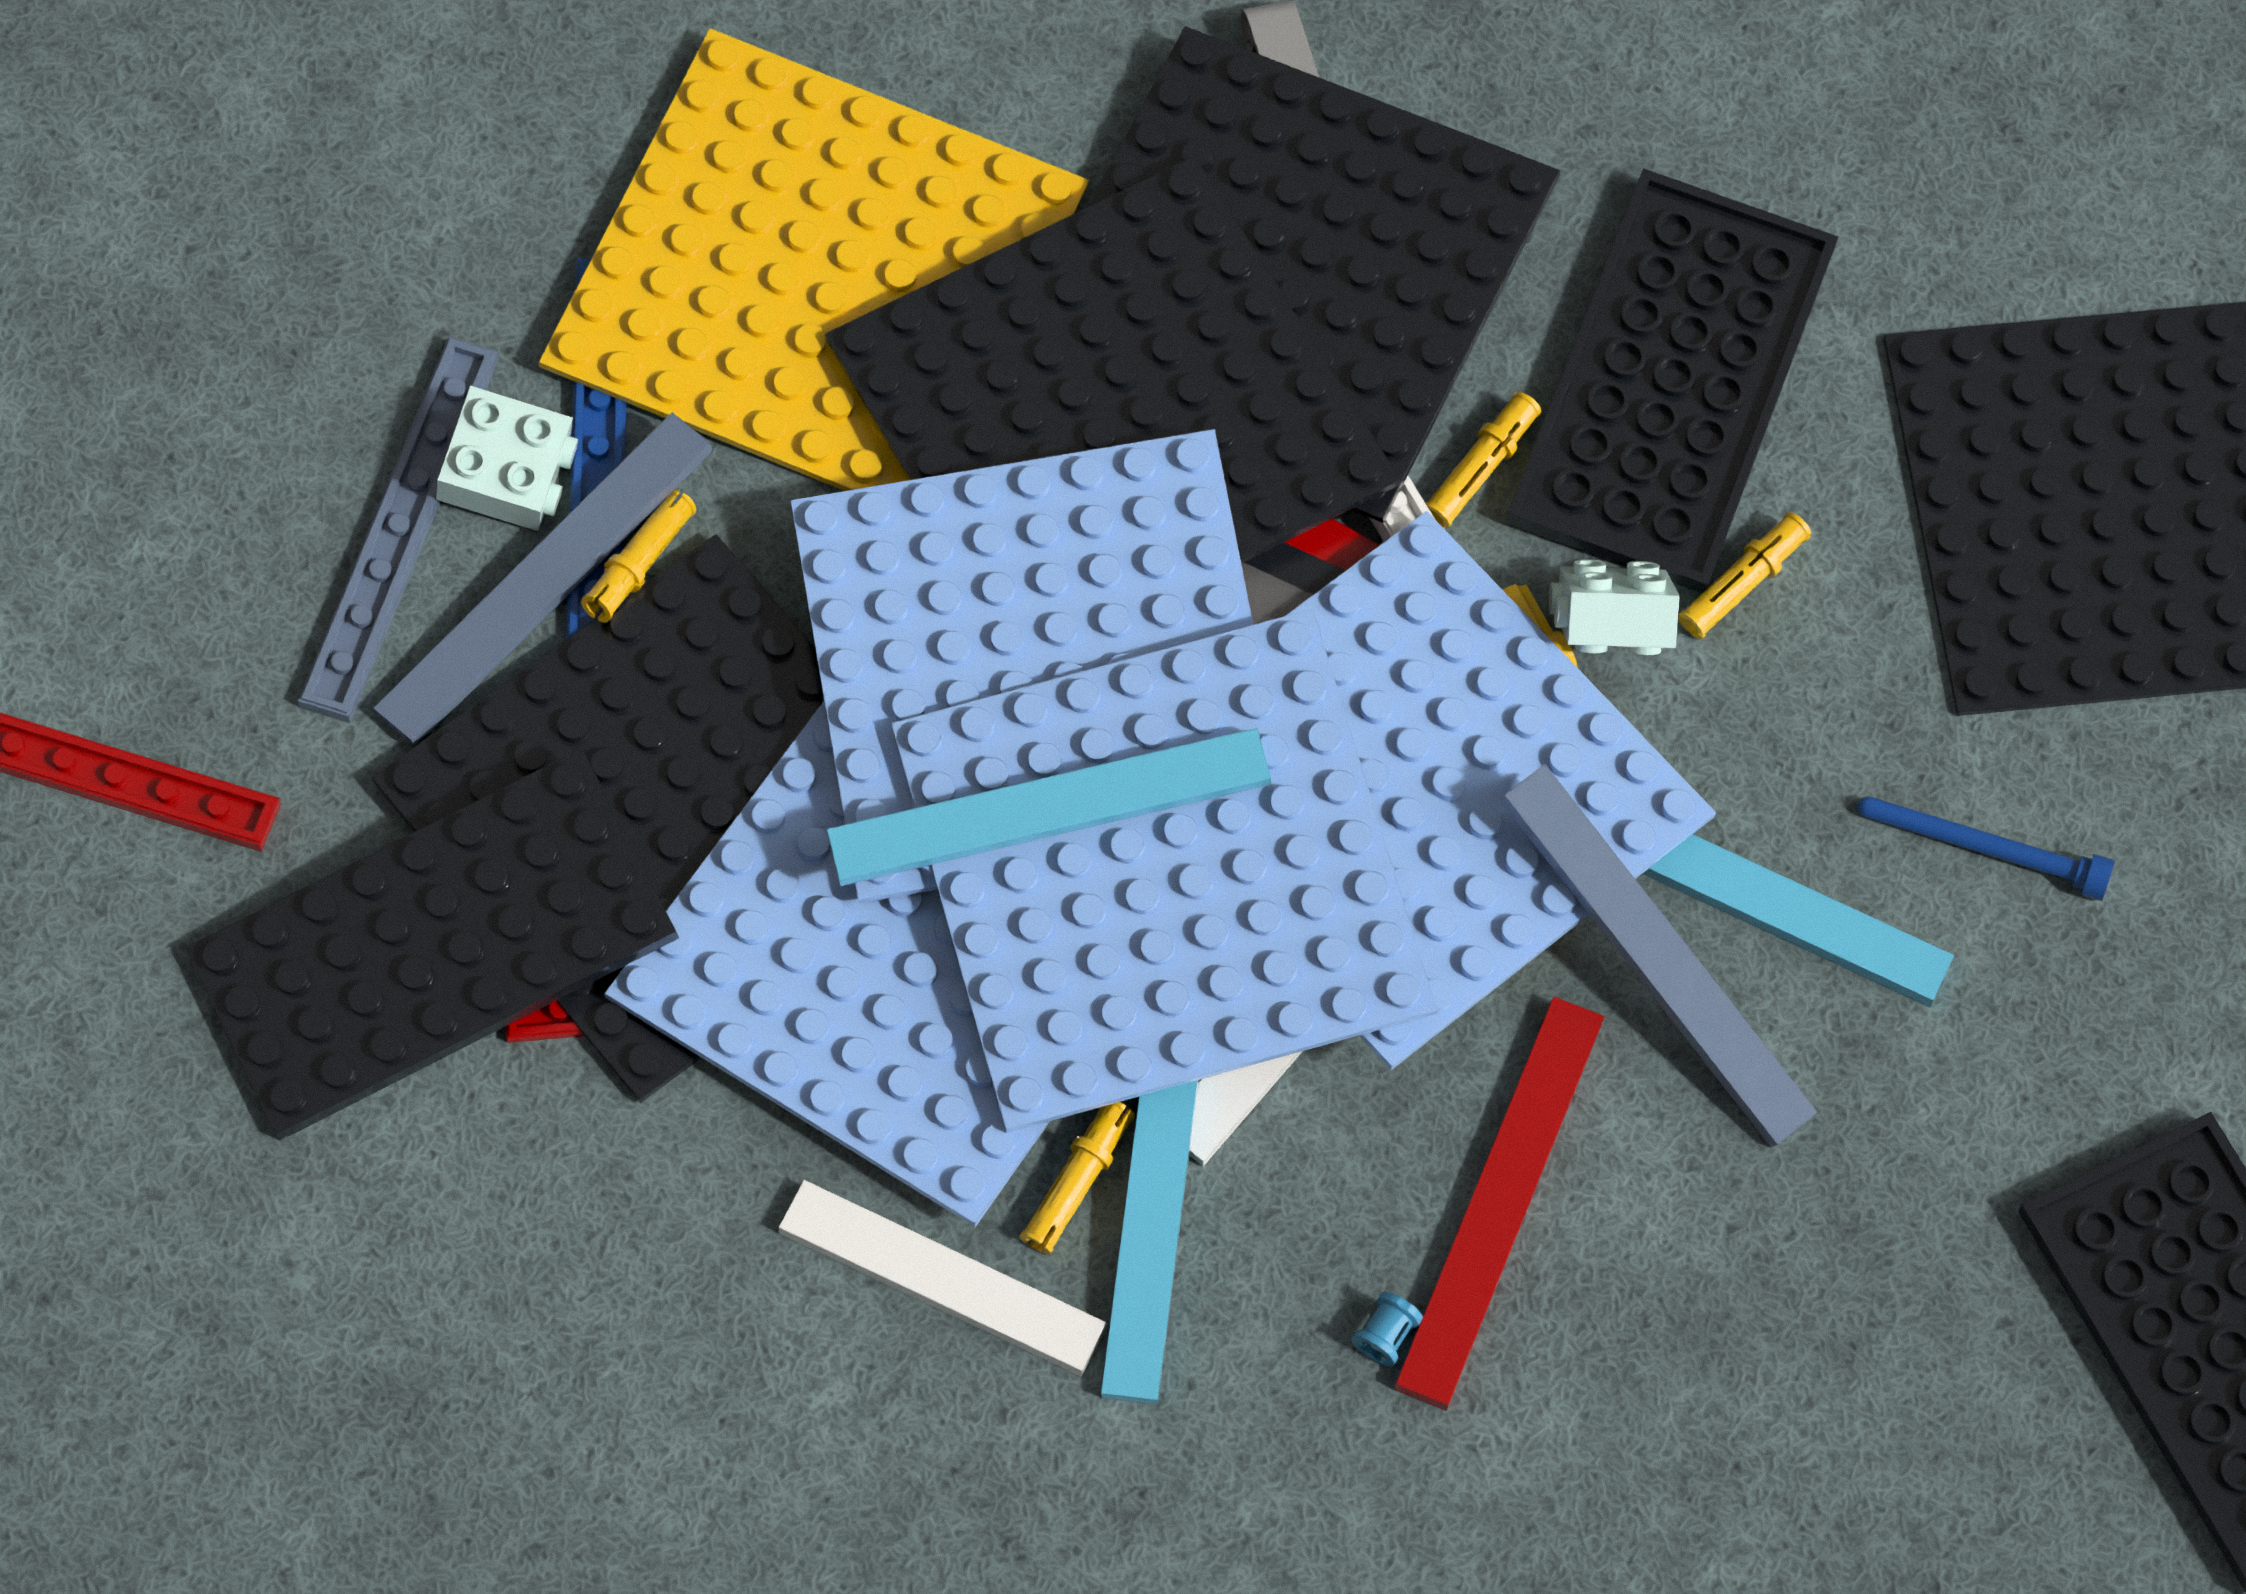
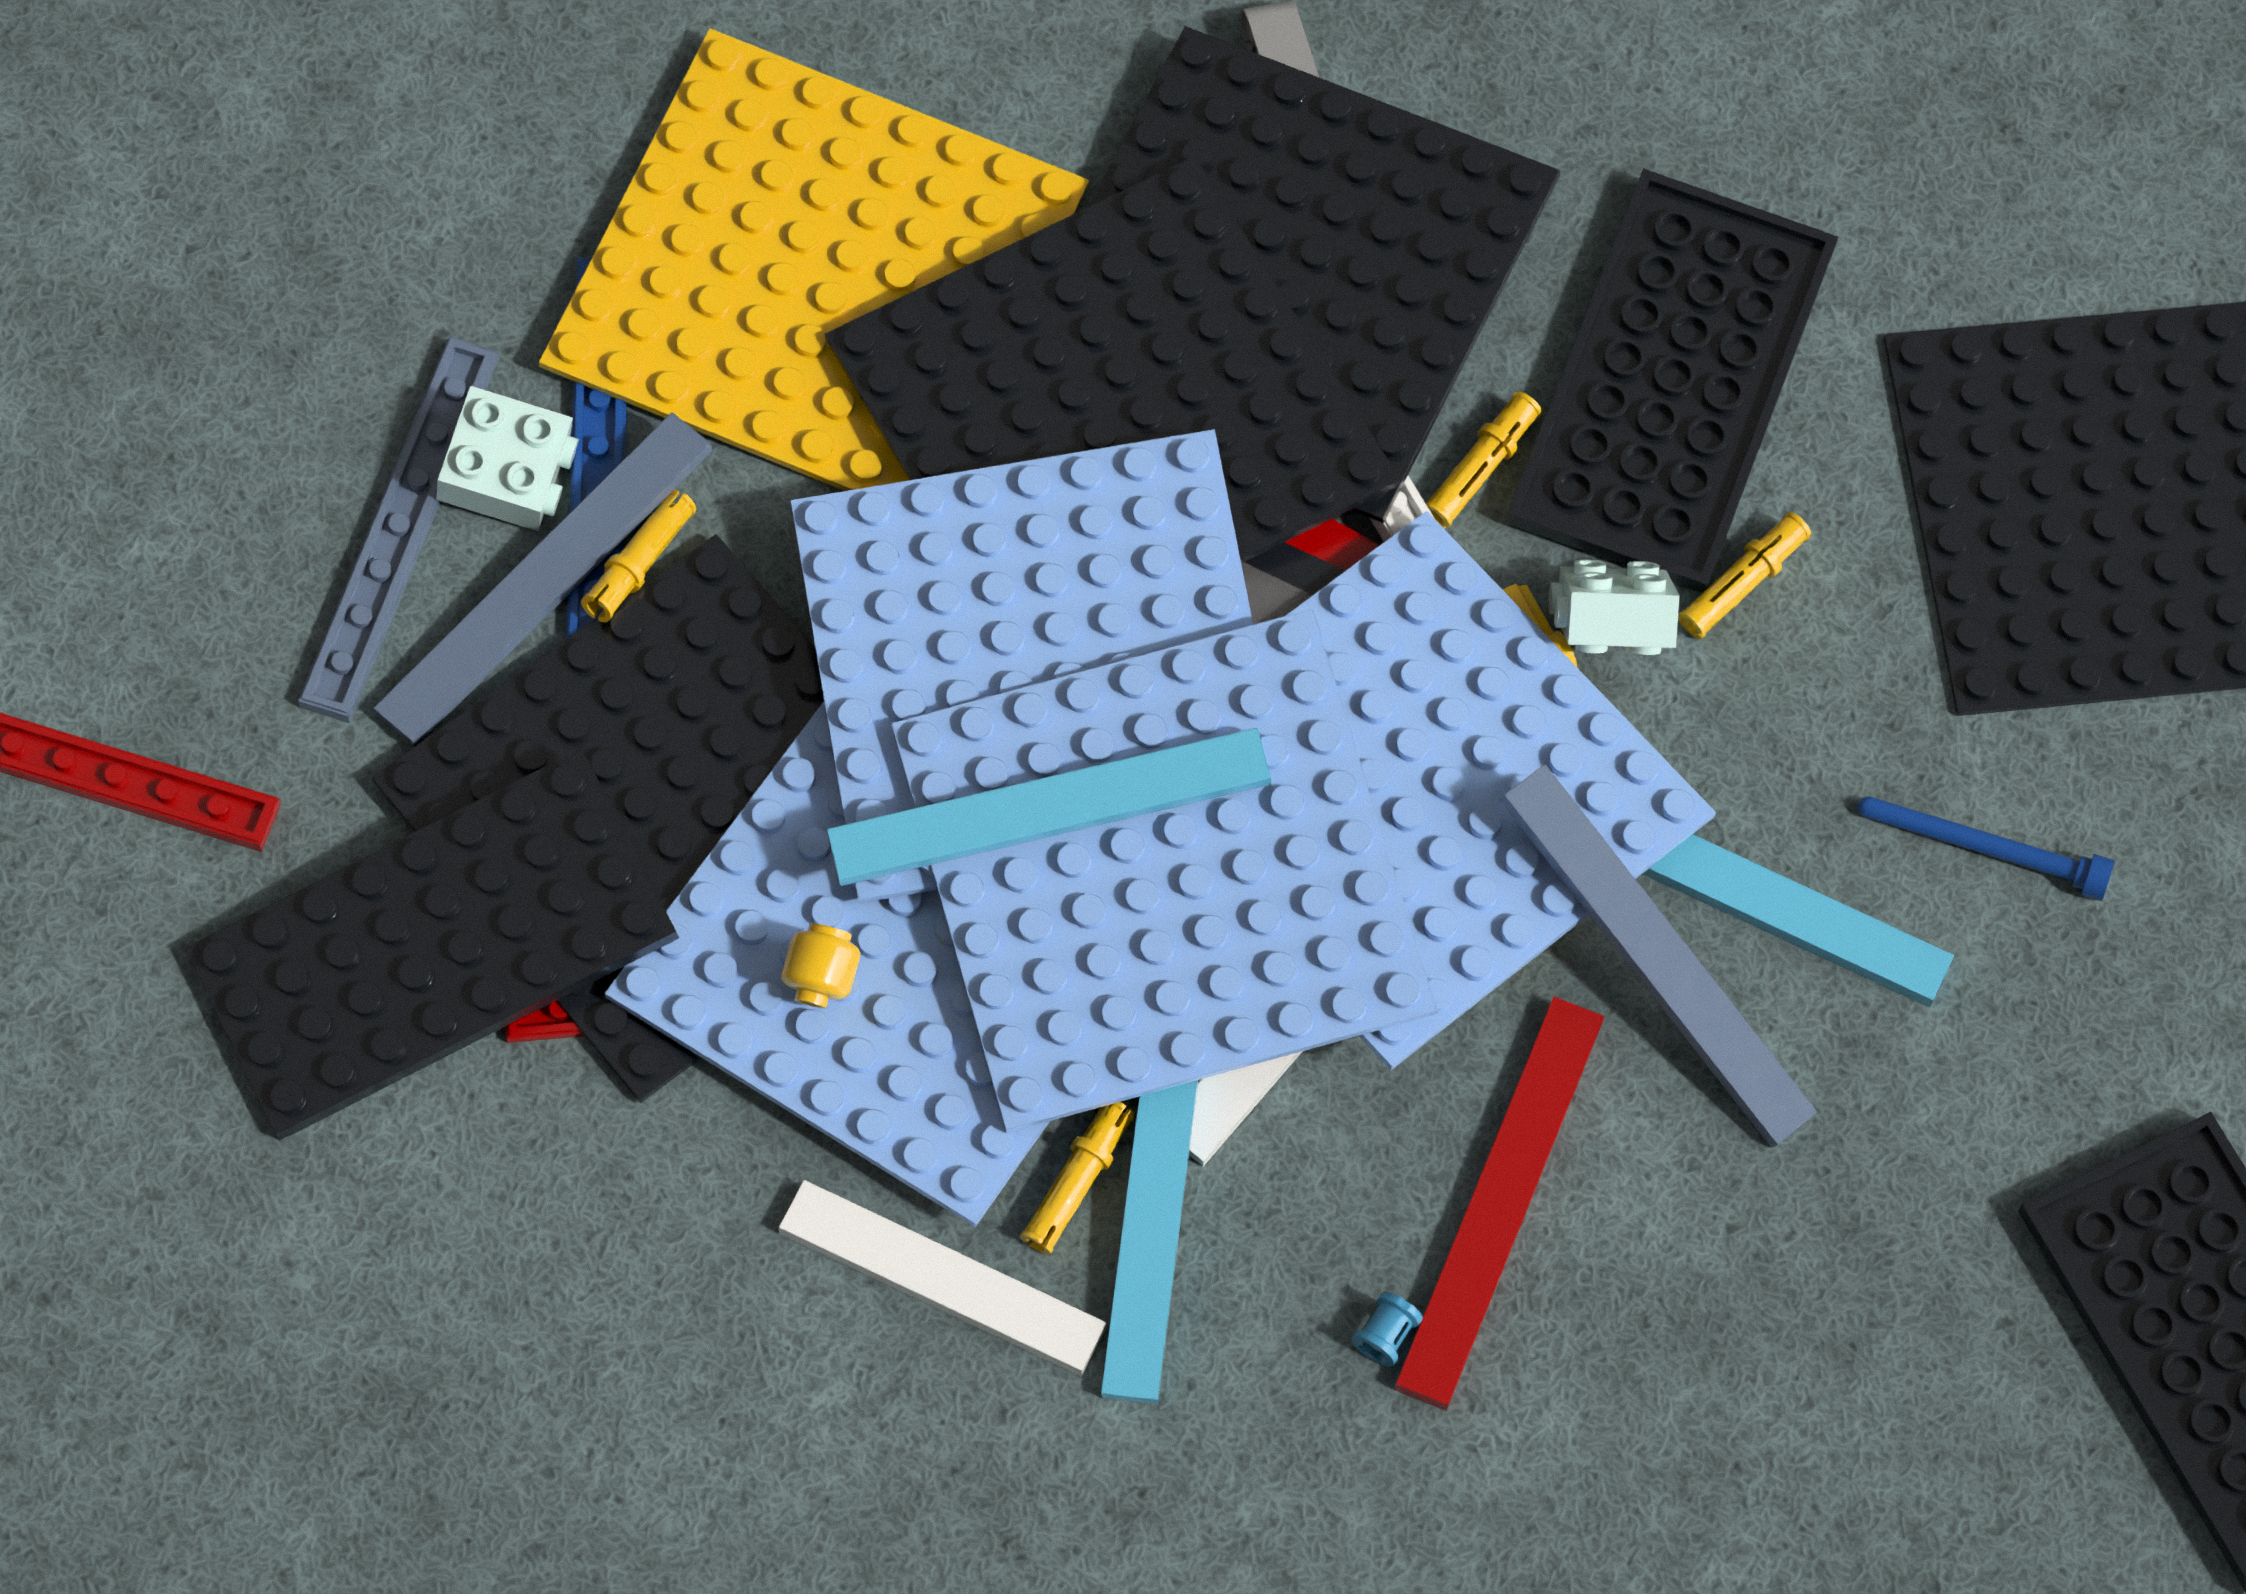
(820, 965): none -> yellow head

